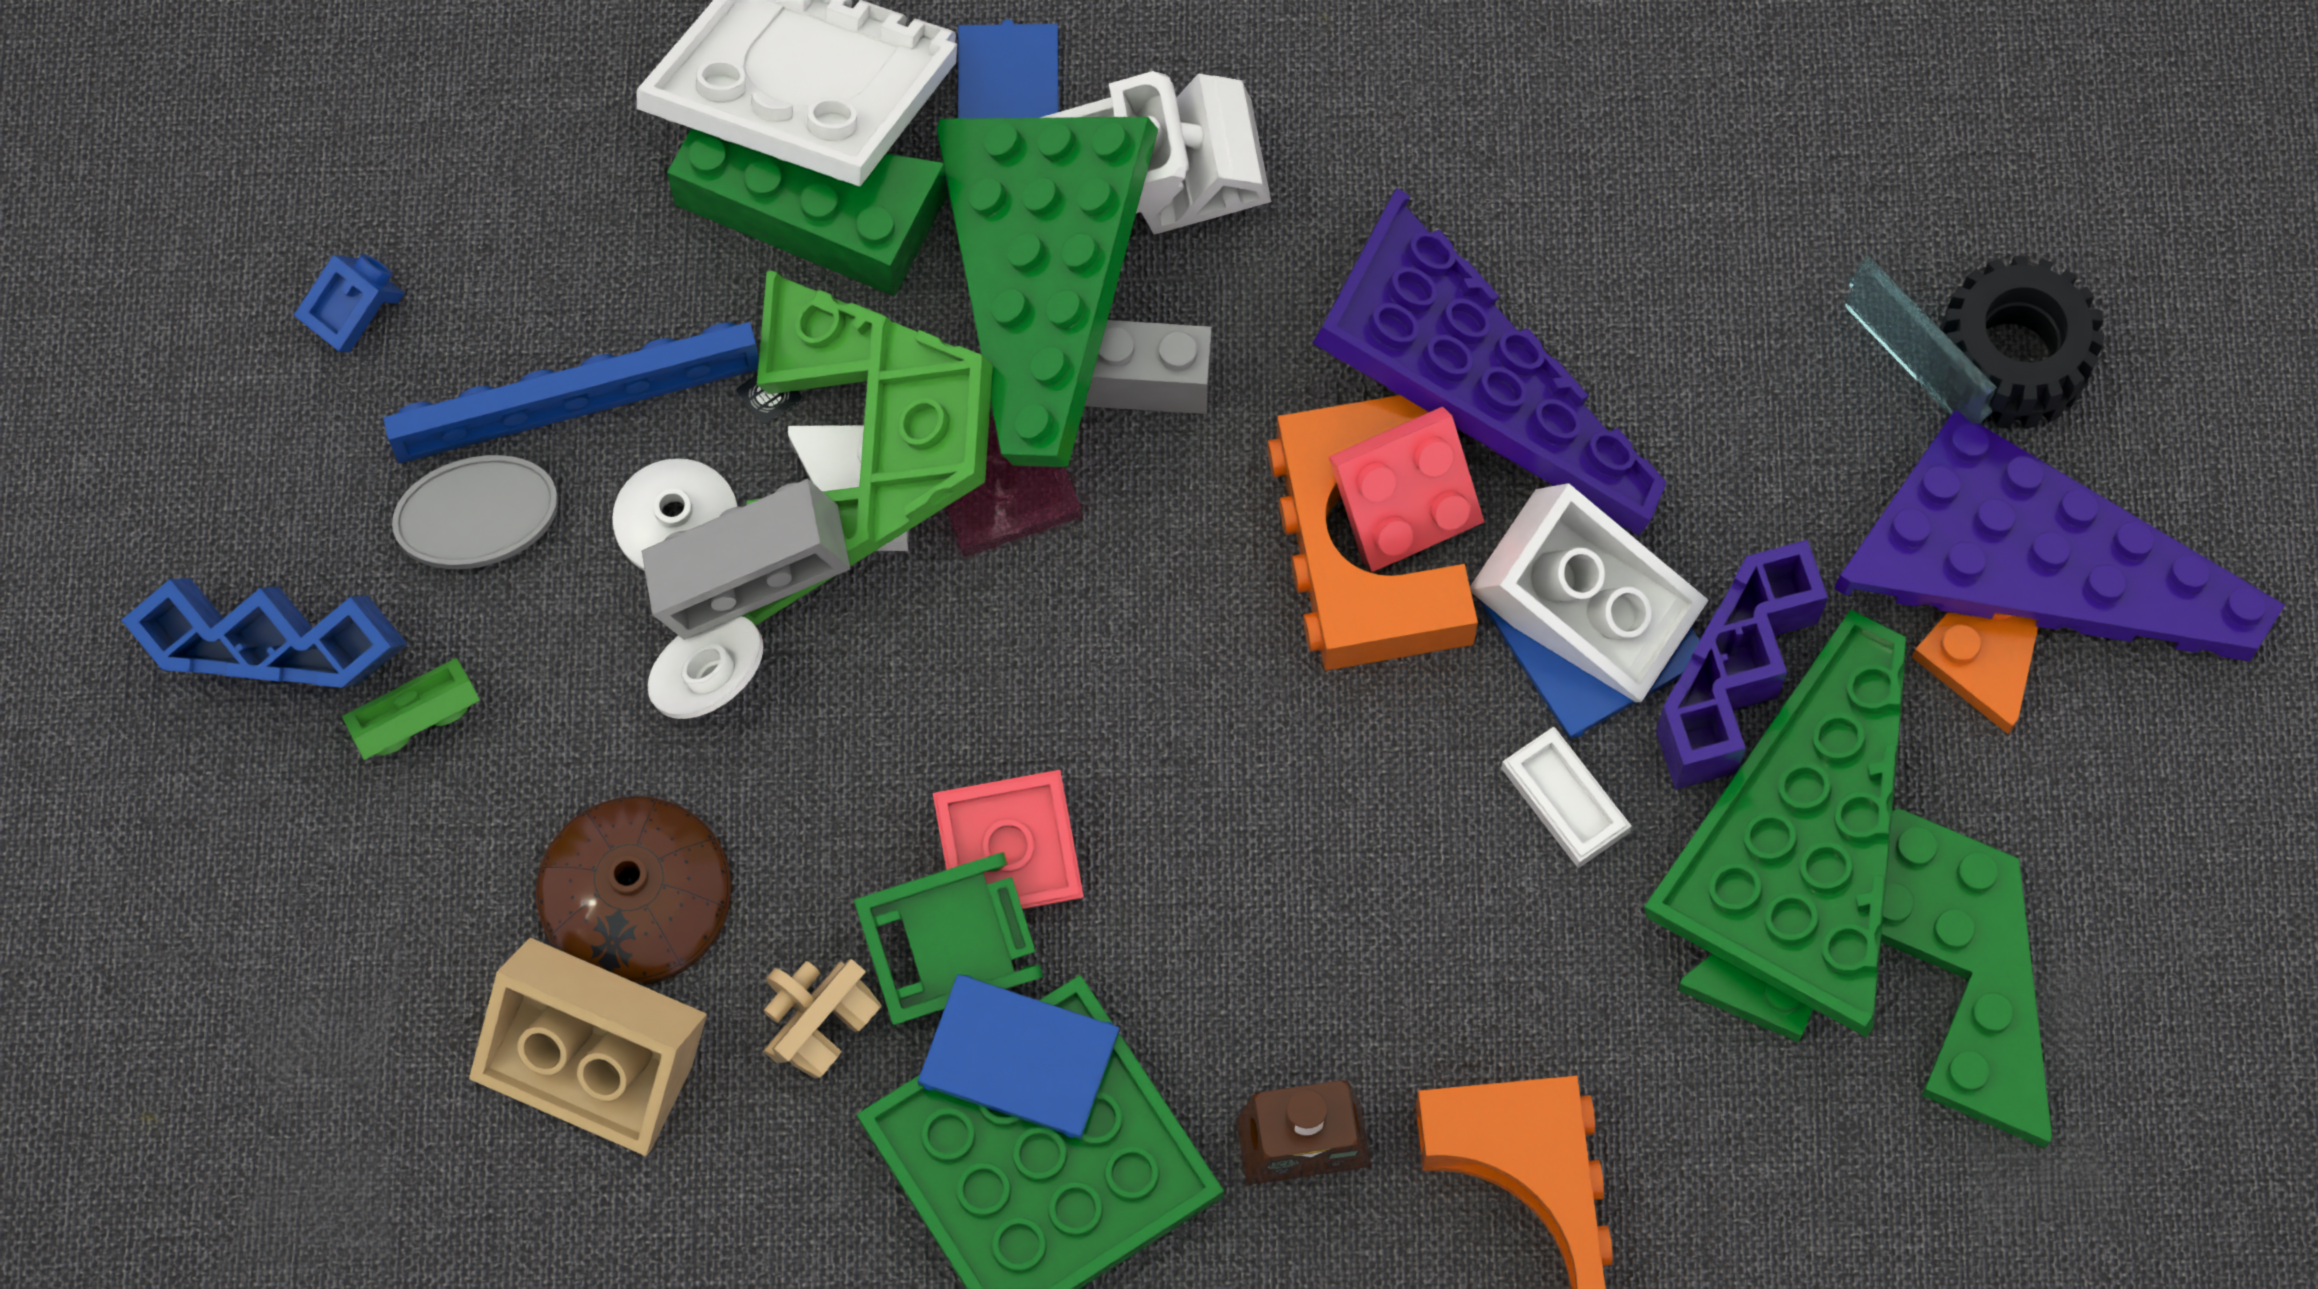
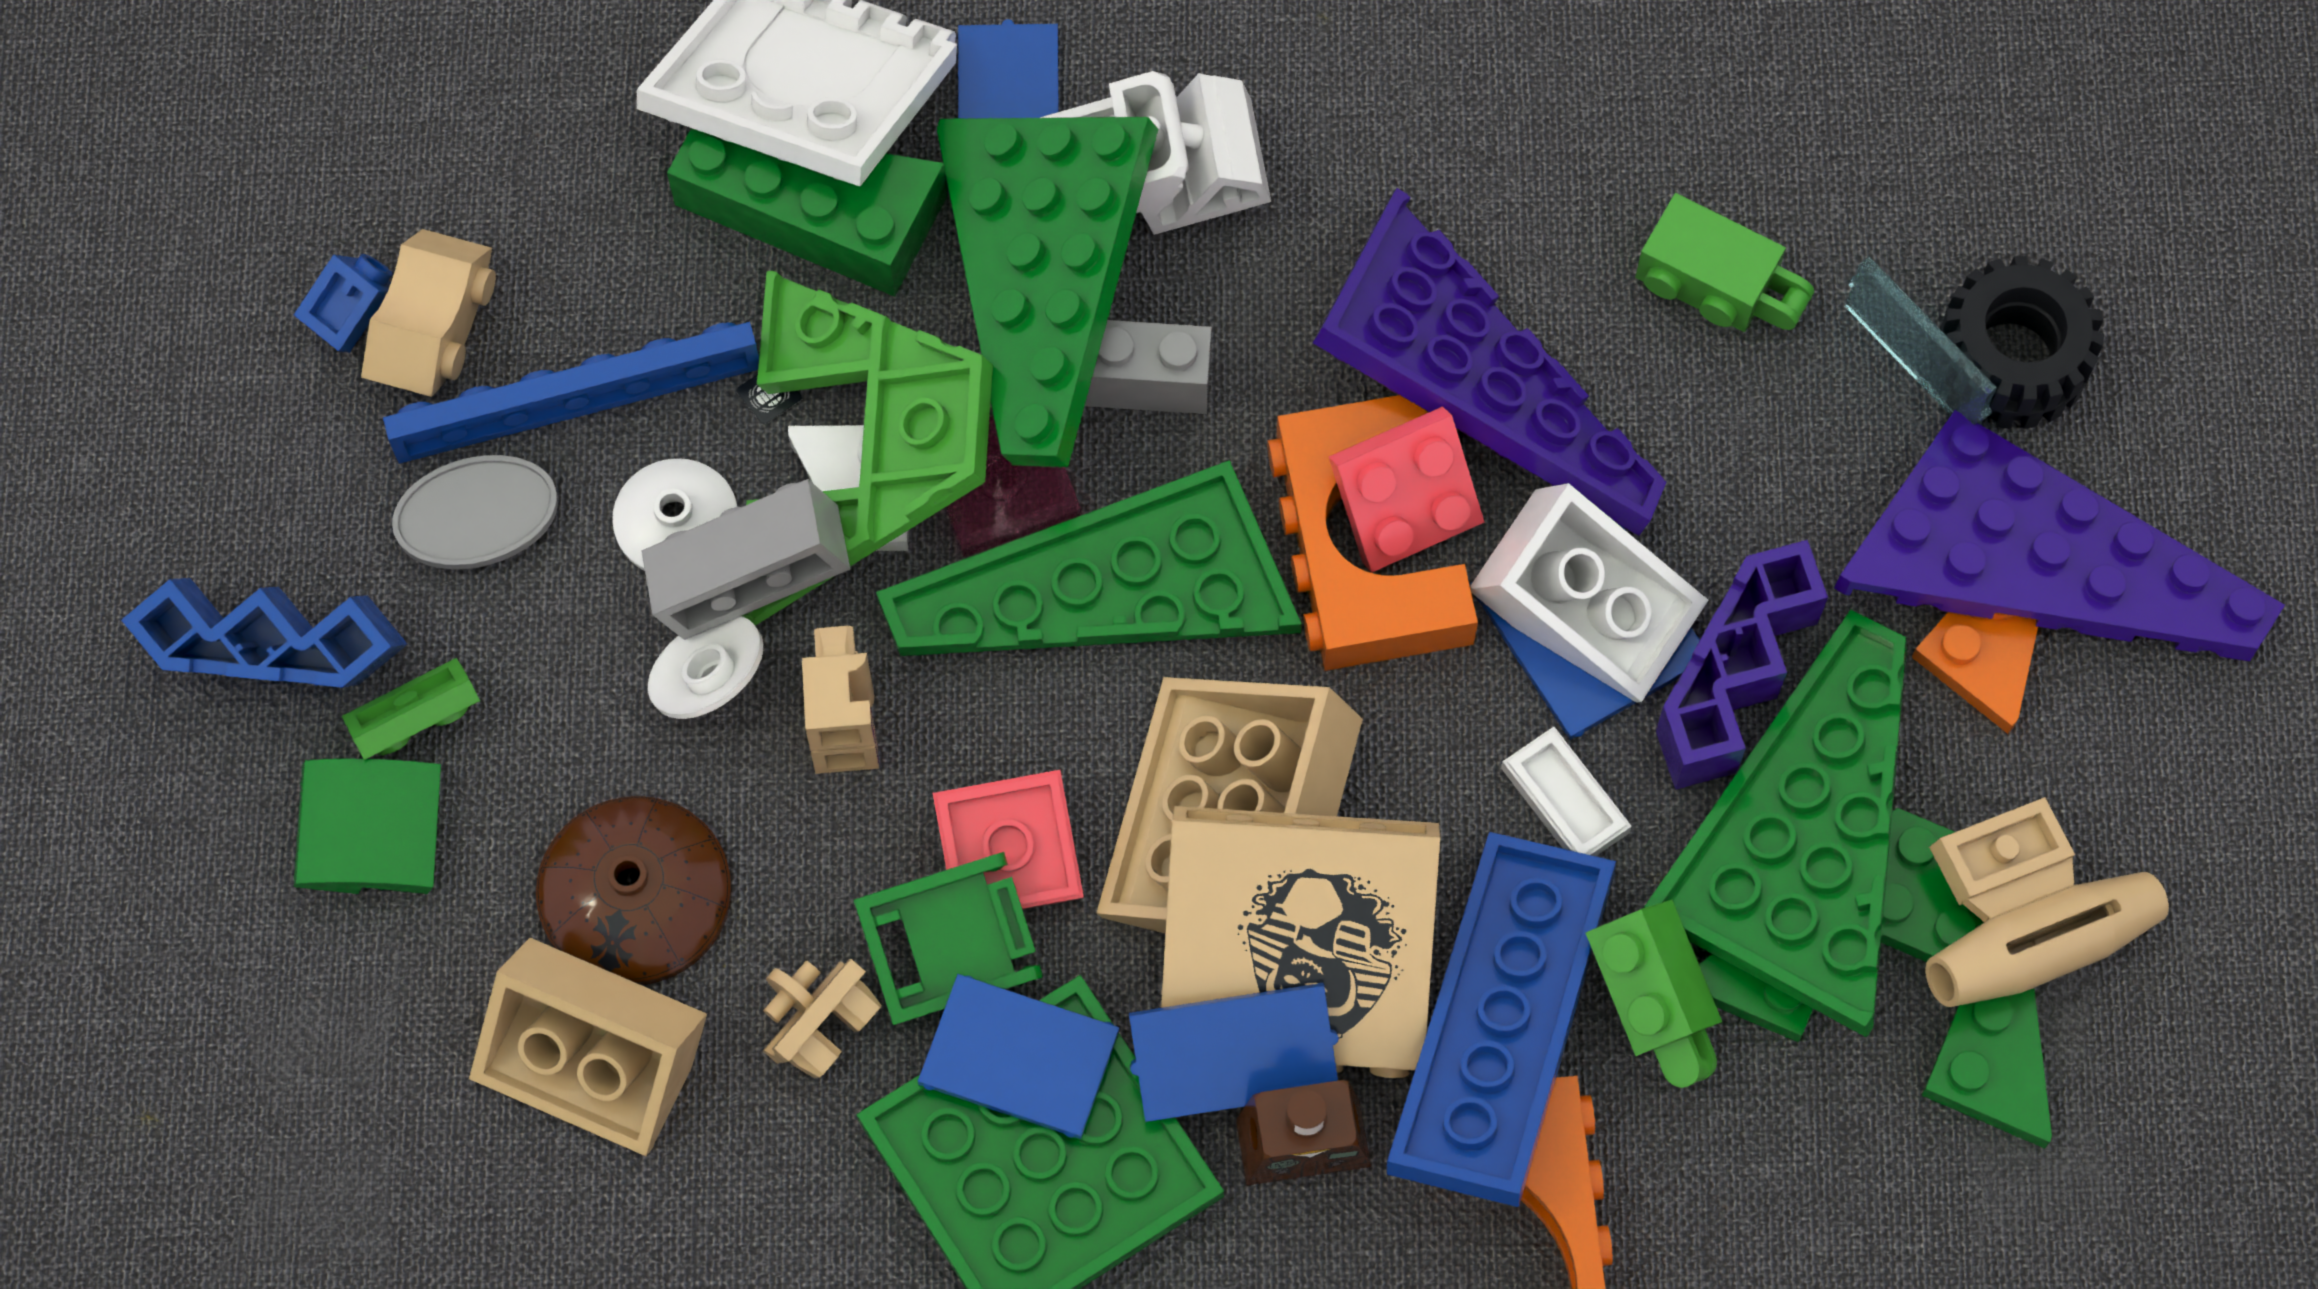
(367, 825): none -> green slope
(428, 312): none -> tan brick
(839, 704): none -> tan hips
(1136, 571): none -> green wing
(1224, 750): none -> tan slope
(1231, 1048): none -> blue piece
(1308, 903): none -> tan panel
(1501, 1020): none -> blue plate
(1659, 990): none -> bright green brick
(1720, 268): none -> bright green brick
(2035, 920): none -> tan plate

